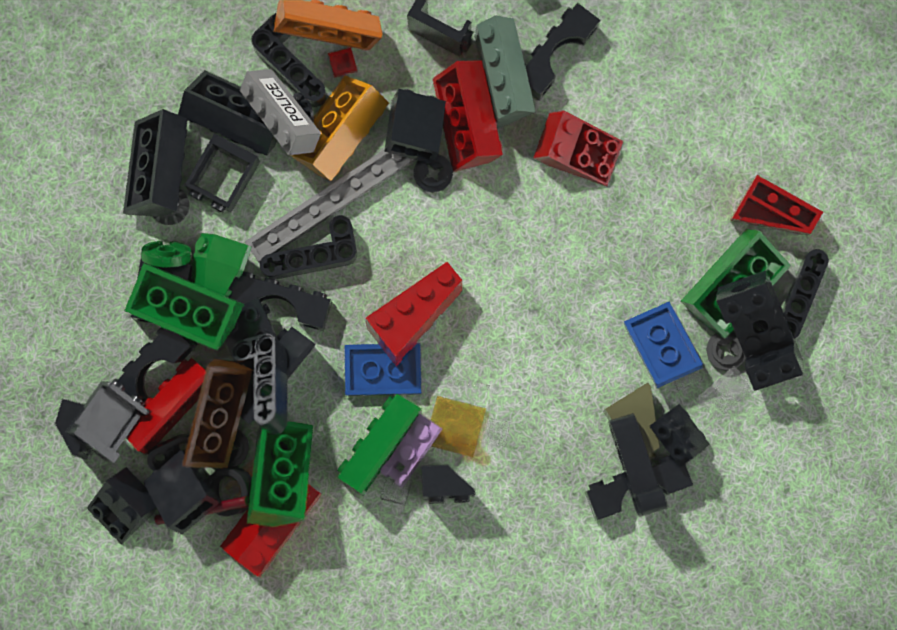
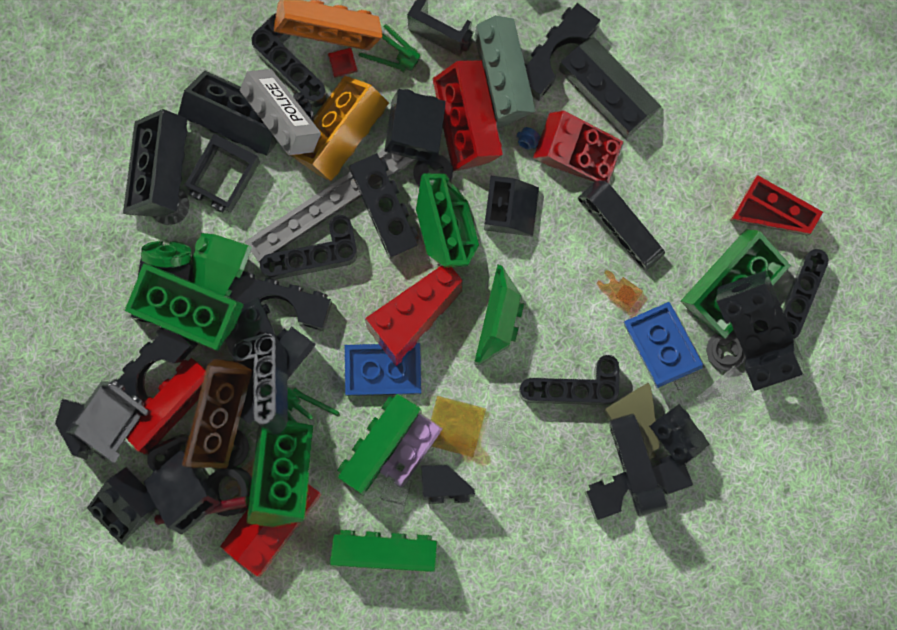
(294, 401): none -> green plant
(384, 552): none -> green slope
(392, 243): none -> black brick
(407, 55): none -> green plant
(445, 222): none -> green wedge
(500, 317): none -> green wedge
(511, 206): none -> black slope
(528, 138): none -> blue plate
(568, 386): none -> black beam
(609, 87): none -> black slope
(622, 223): none -> black beam
(622, 292): none -> clear orange plate

